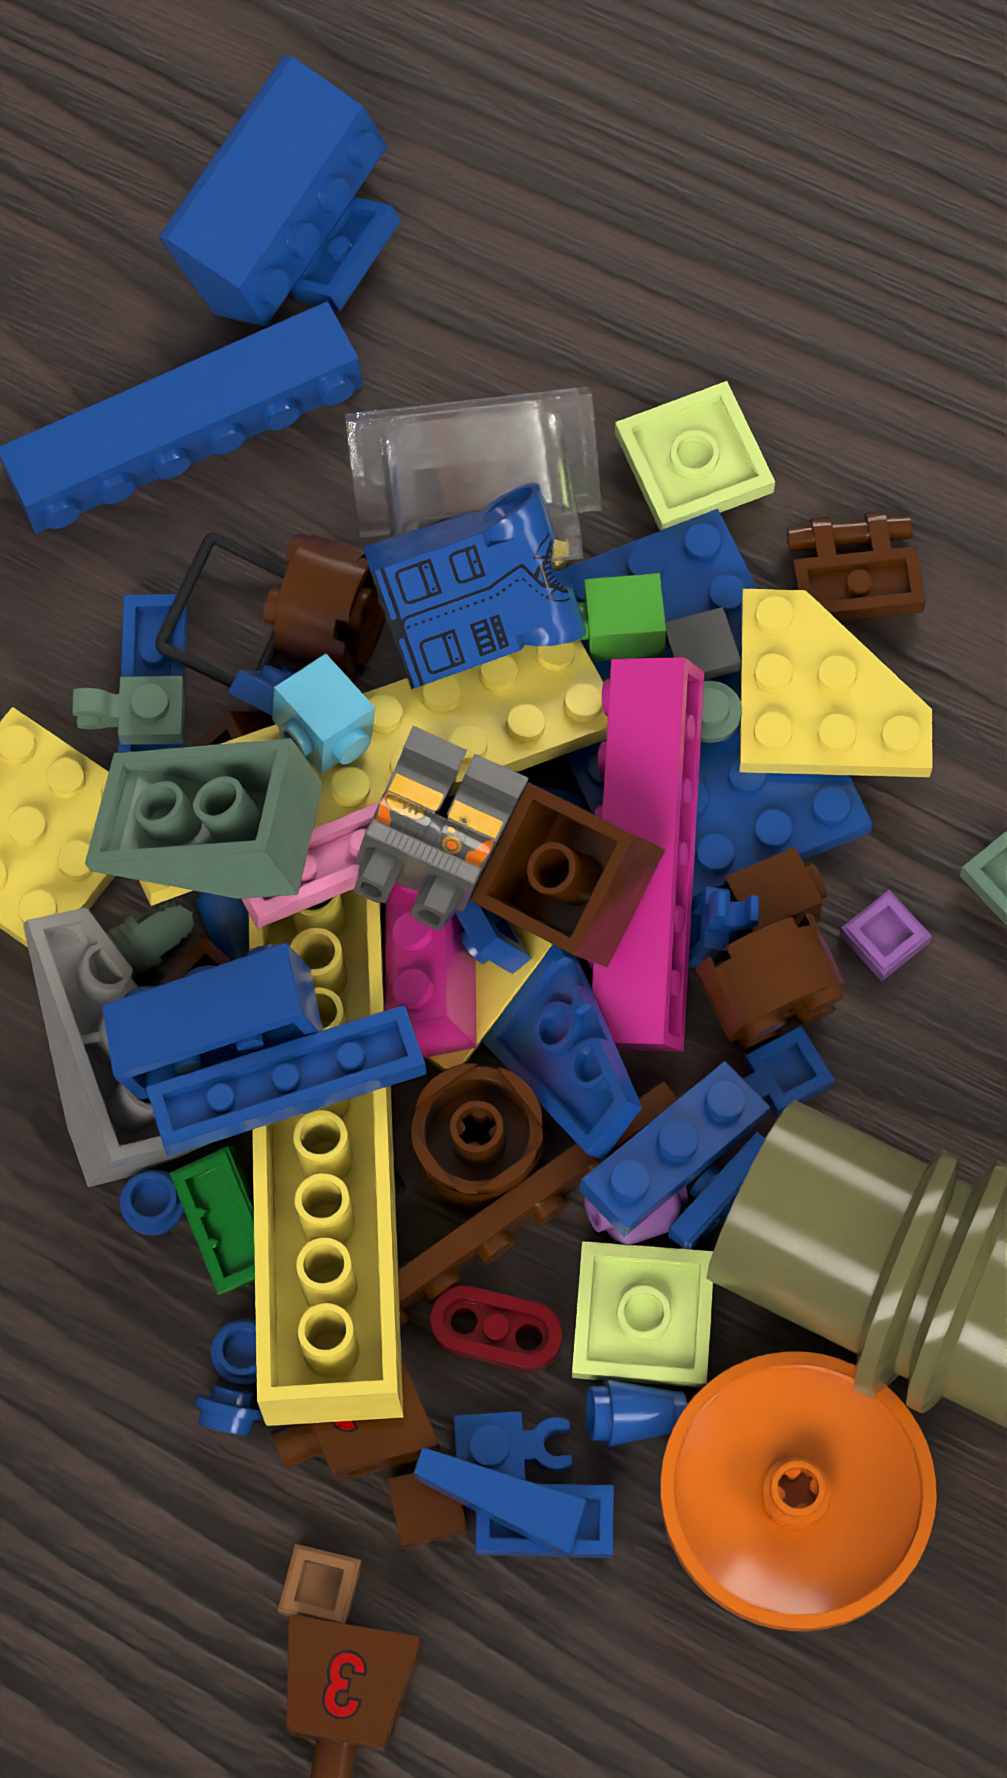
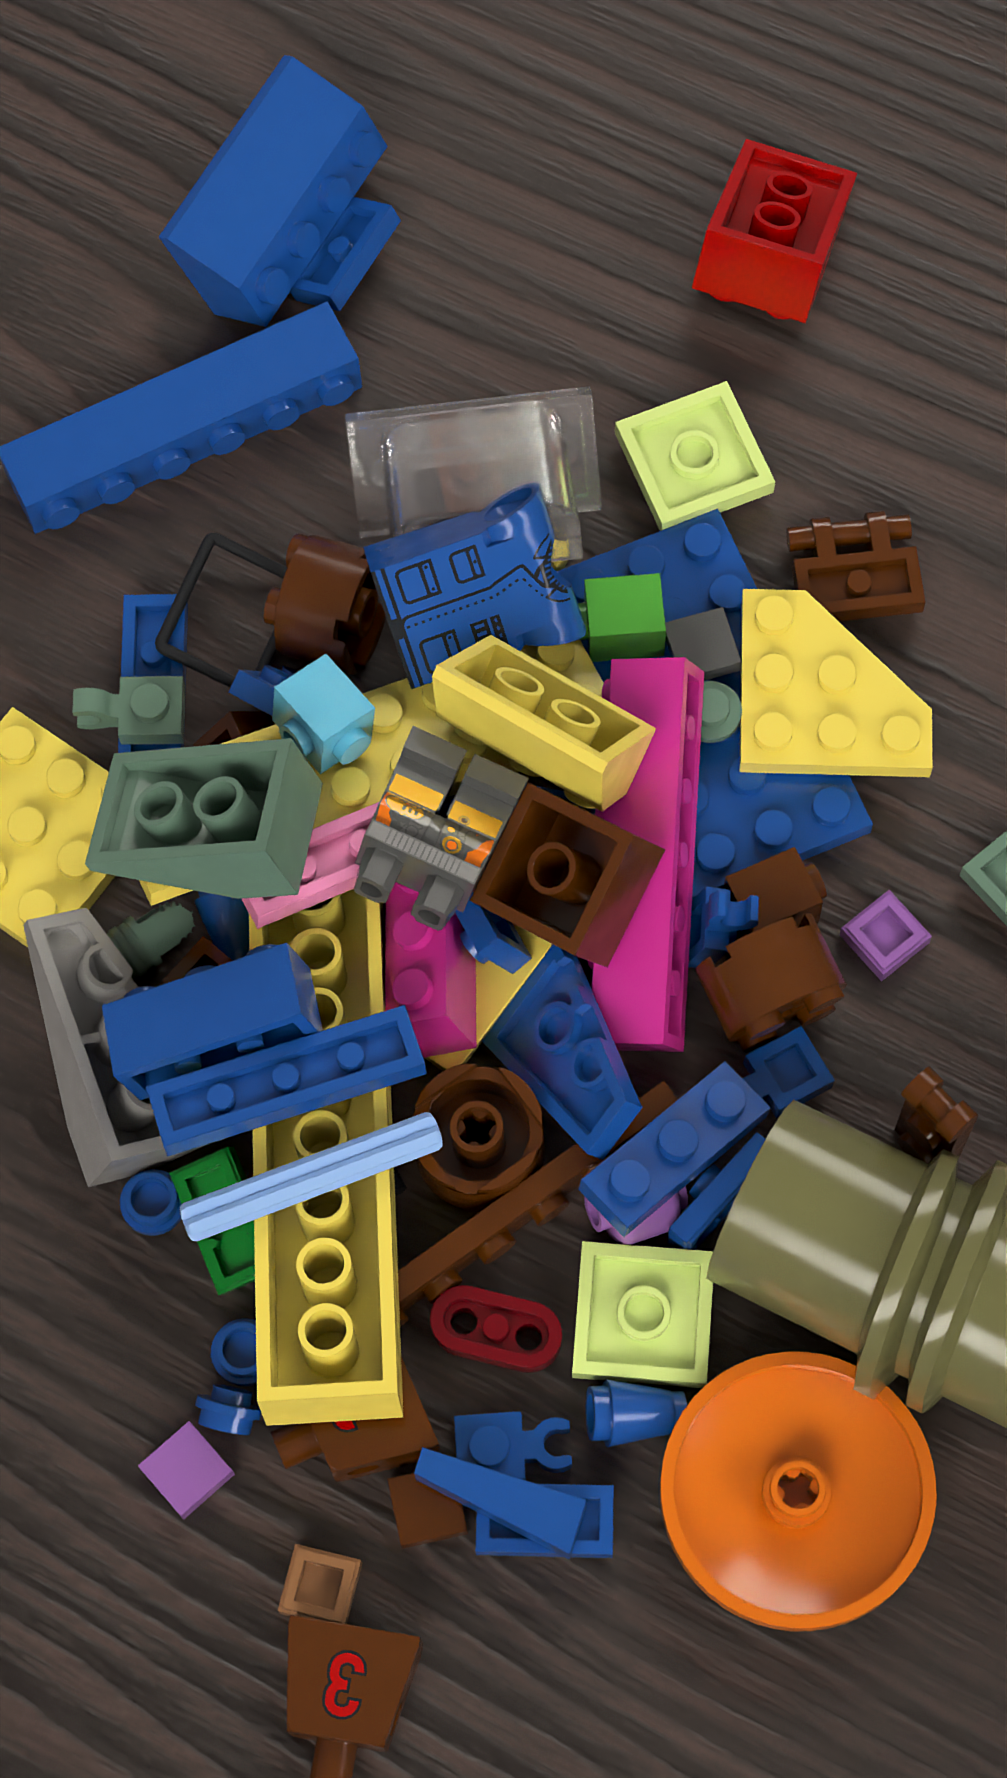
(186, 1470): none -> medium lavender tile
(311, 1176): none -> light blue axle
(541, 721): none -> light yellow slope
(773, 231): none -> red slope
(932, 1119): none -> reddish brown plate

